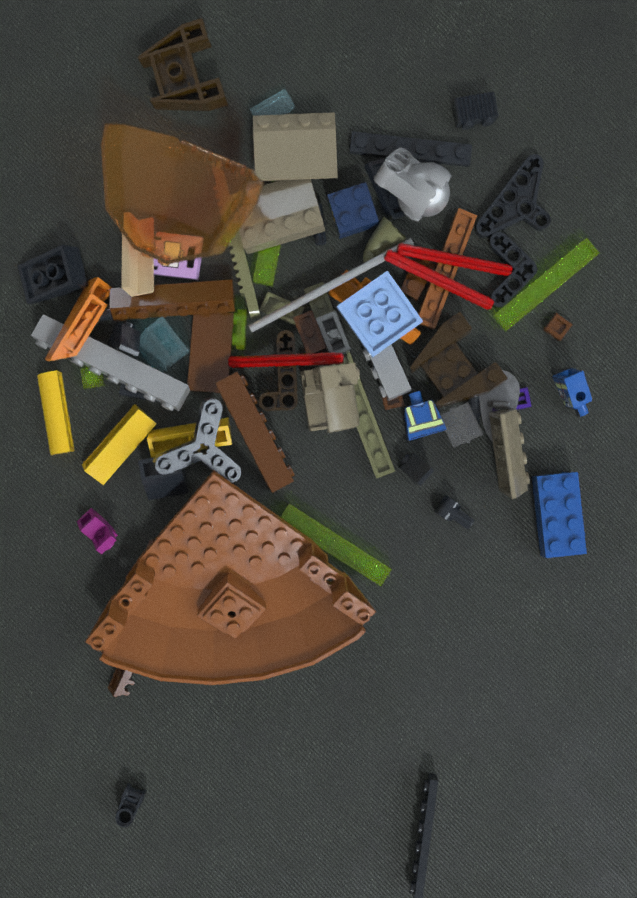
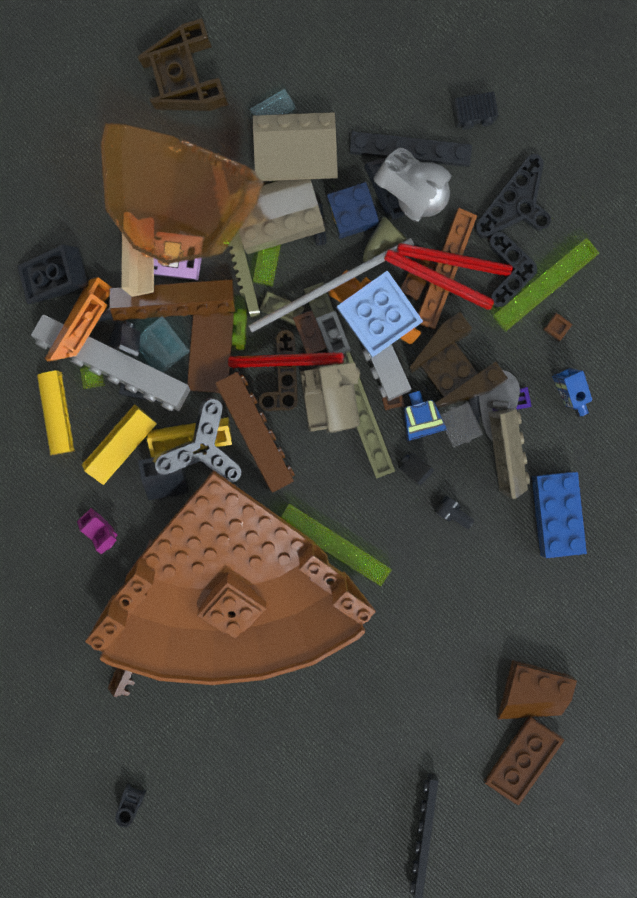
(524, 760): none -> reddish brown tile
(535, 692): none -> reddish brown wedge

